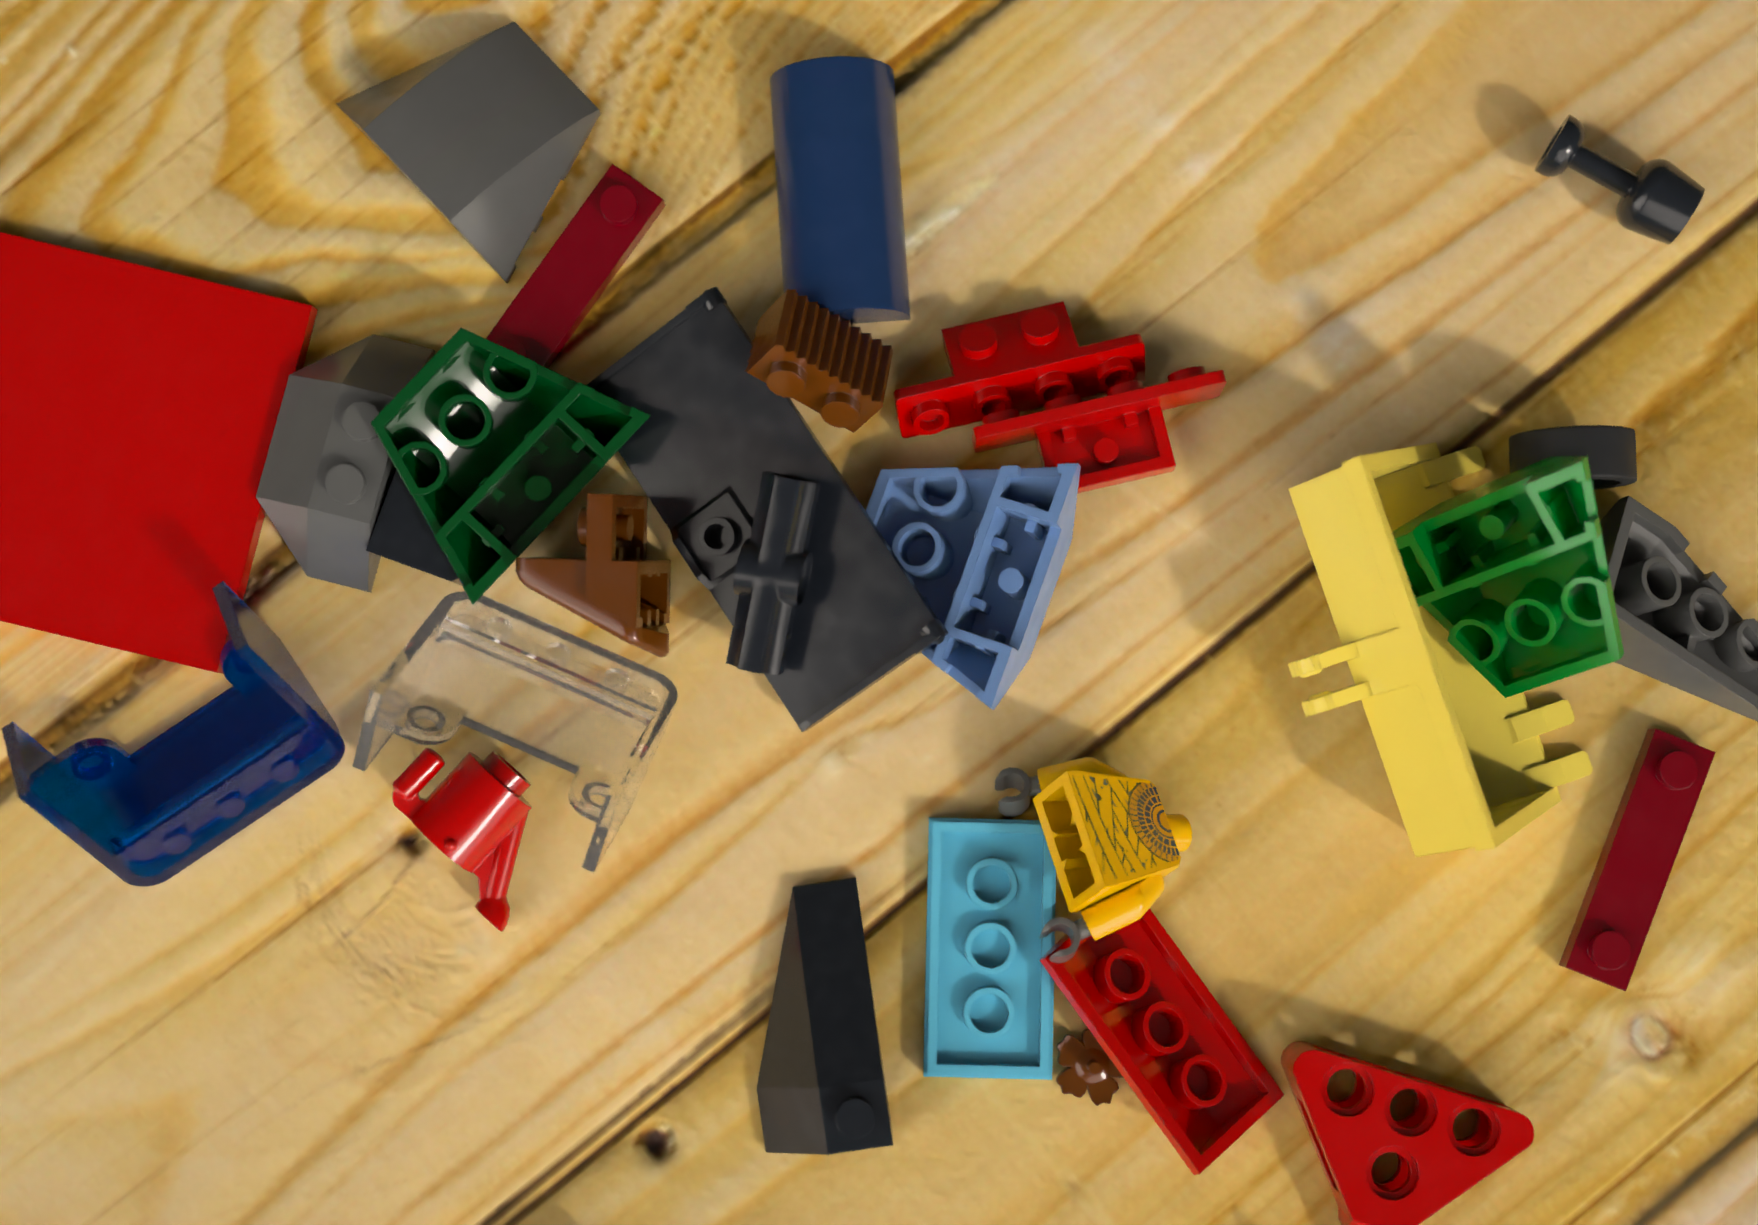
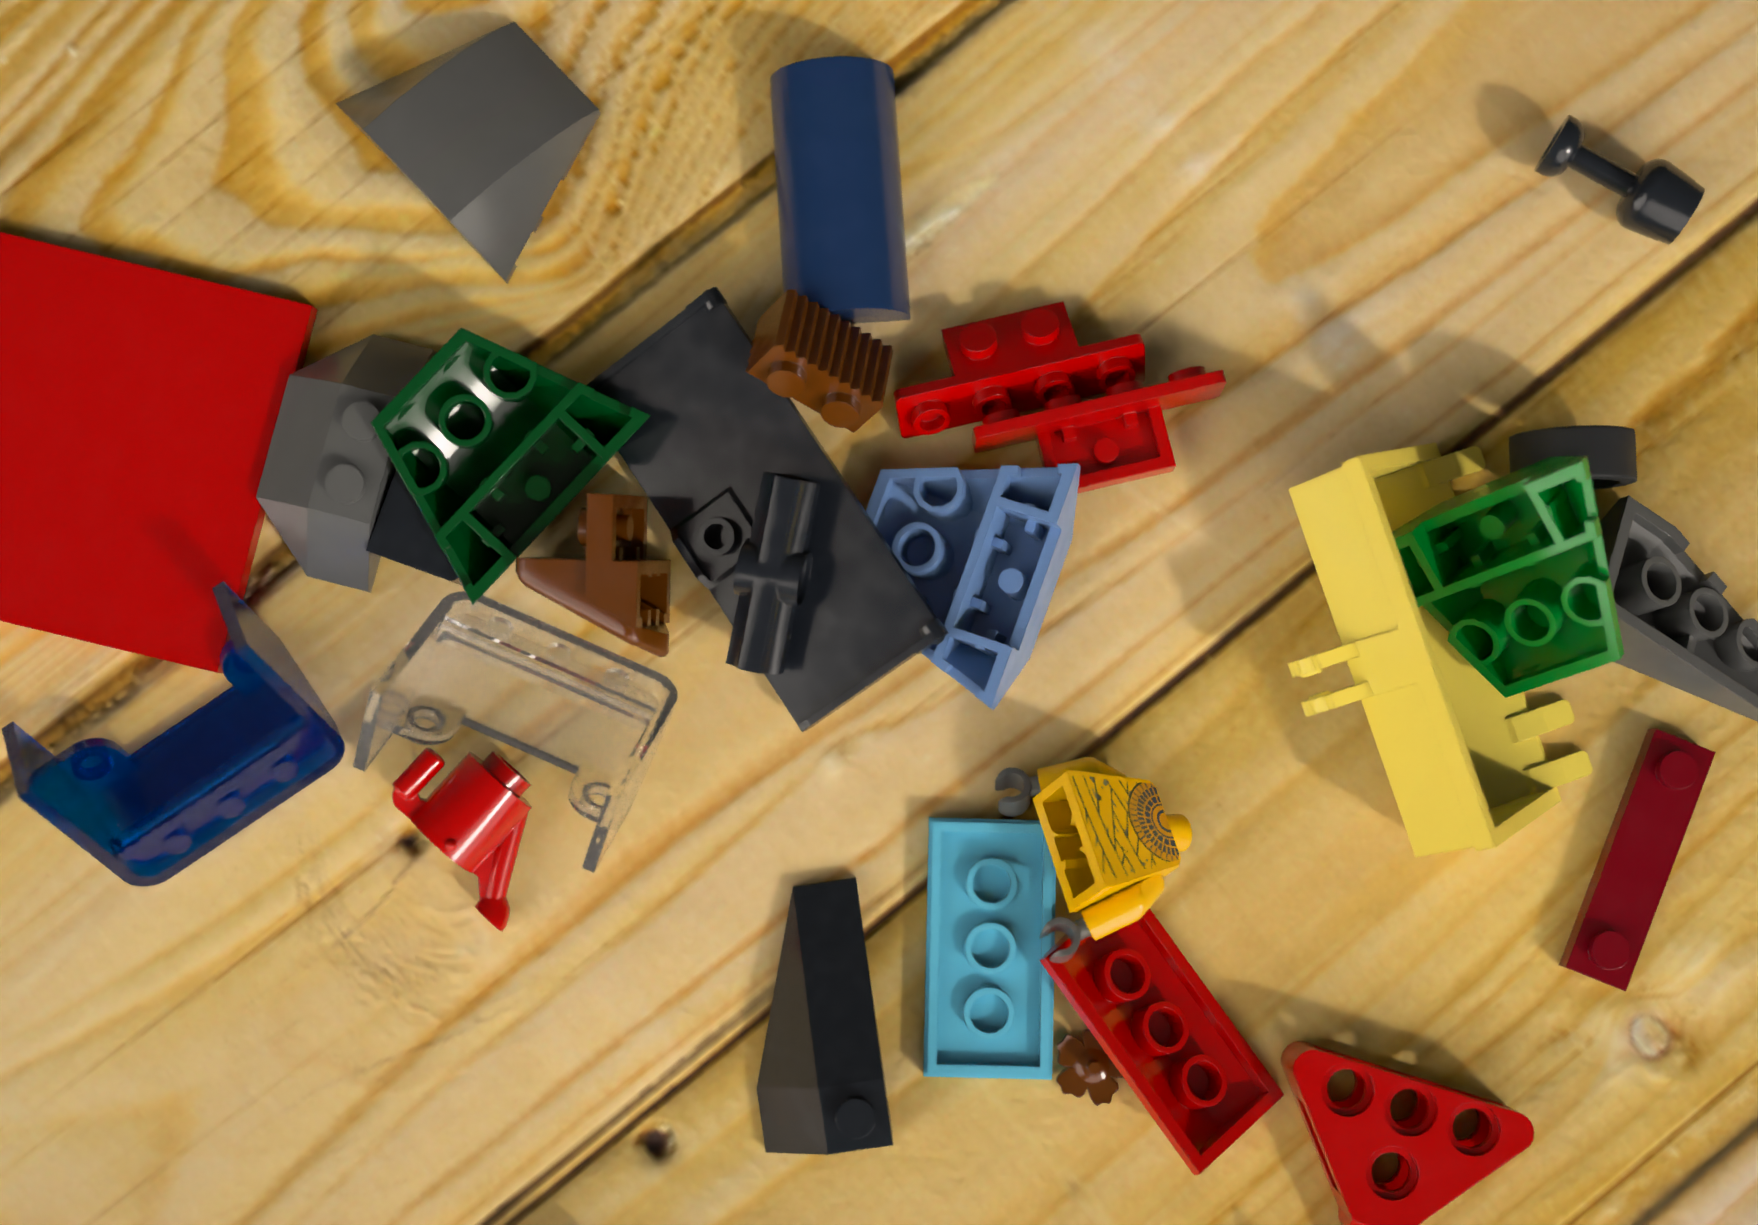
(578, 268): dark red plate -> none

